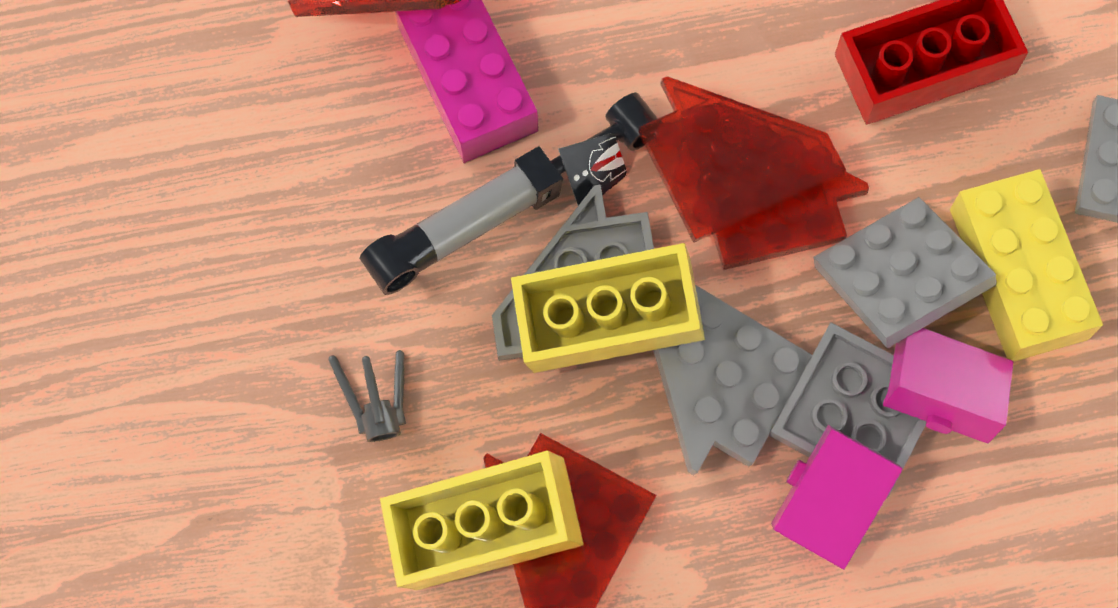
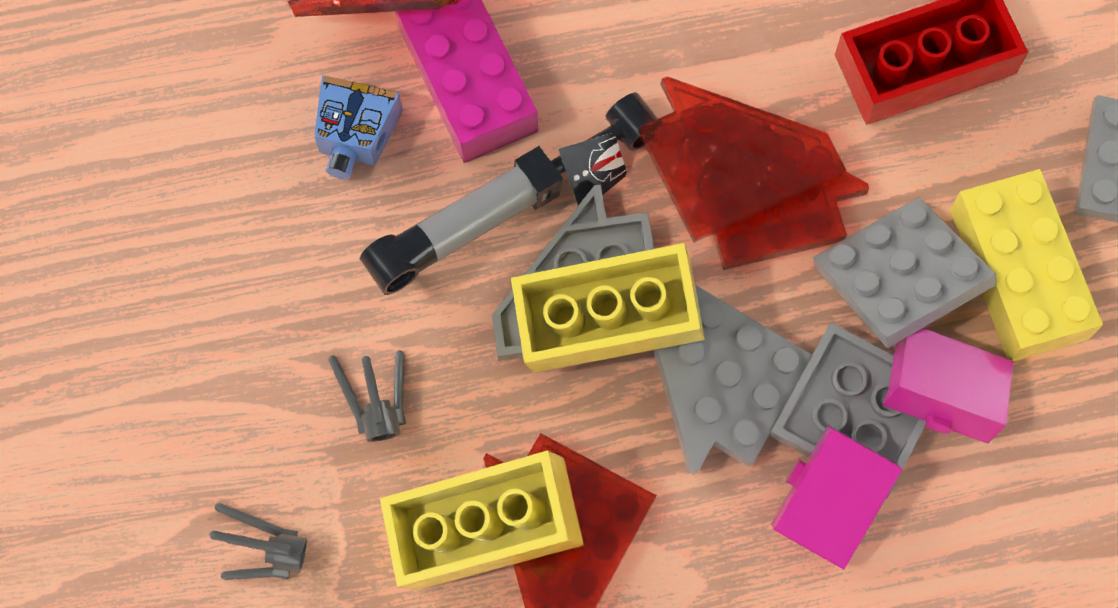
(284, 551): none -> dark grey plant
(354, 123): none -> medium blue torso

